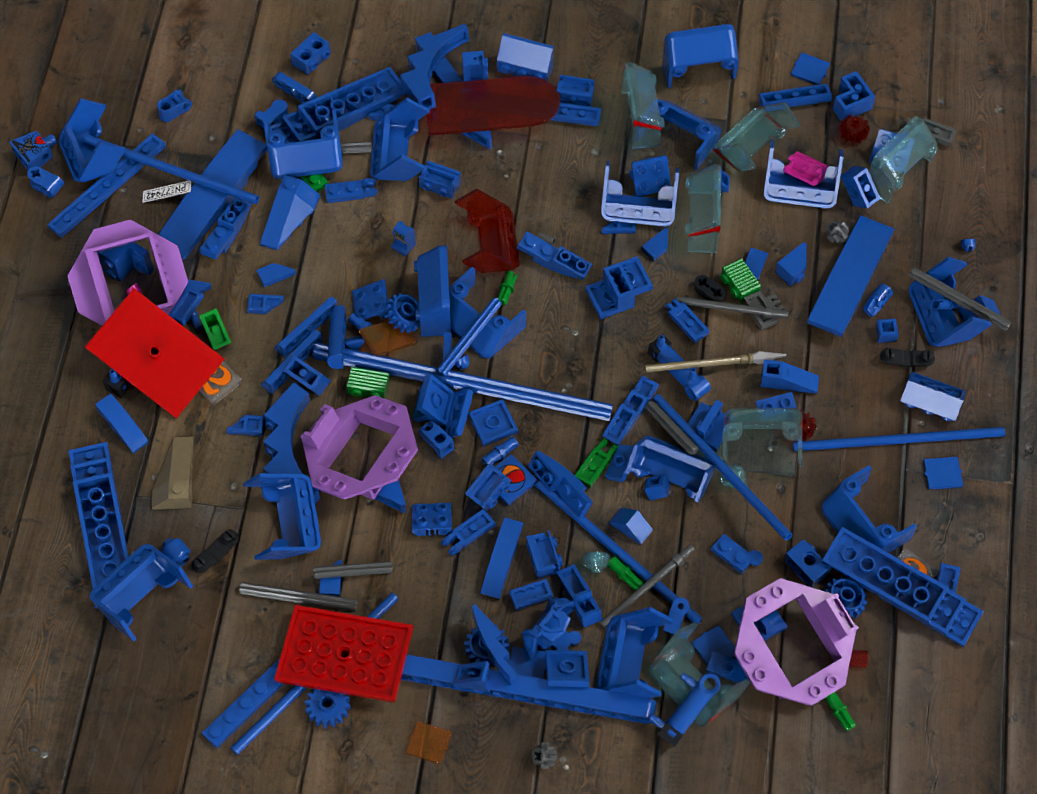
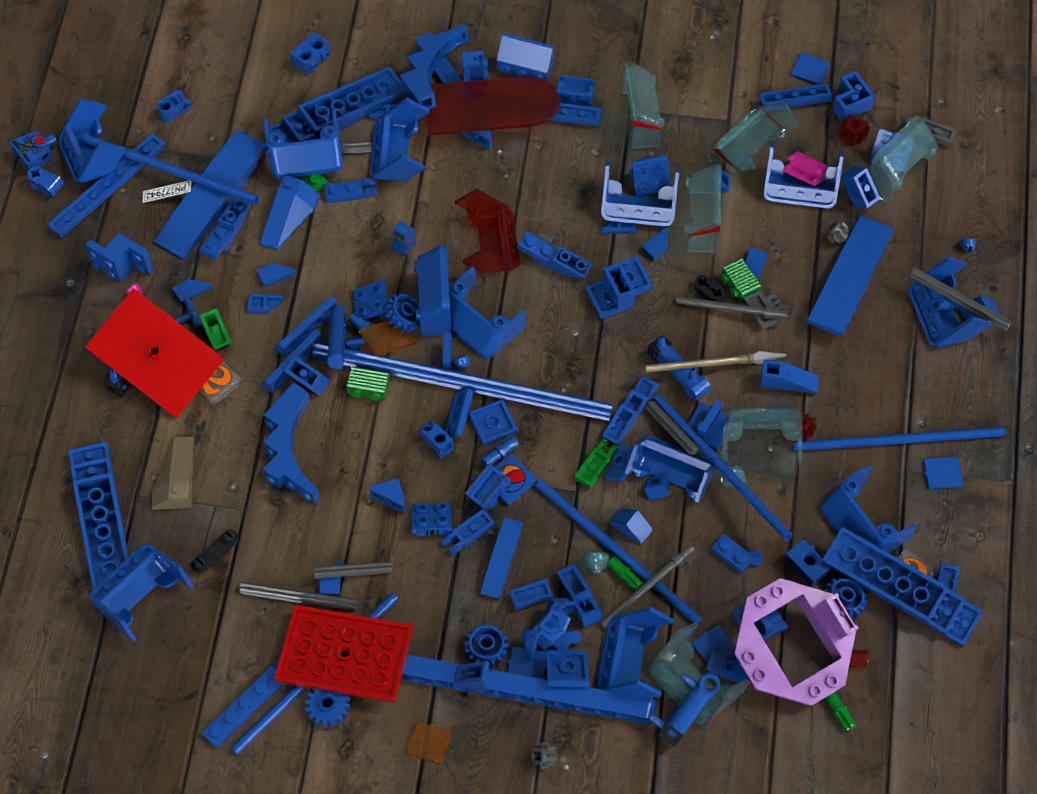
(88, 280): medium lavender hinge -> none
(121, 423): blue slope -> none
(176, 551): blue head -> none
(186, 305): blue tile -> none
(248, 425): blue tile -> none
(273, 114): blue leg -> none
(293, 87): blue beam -> none
(295, 513): blue windscreen -> none
(334, 430): medium lavender hinge -> none
(433, 401): blue bracket -> none
(440, 179): blue hinge -> none
(469, 336): blue axle -> none
(491, 639): blue slope -> none
(506, 287): green axle -> none
(543, 554): blue hinge -> none
(560, 479): blue slope -> none
(678, 610): blue leg -> none
(687, 320): blue hinge -> none
(691, 122): blue windscreen -> none
(698, 48): blue windscreen -> none
(781, 401): blue hinge -> none
(793, 265): blue slope -> none
(877, 300): blue hinge -> none
(886, 330): blue slope -> none
(907, 358): black piece -> none
(933, 396): slope -> none

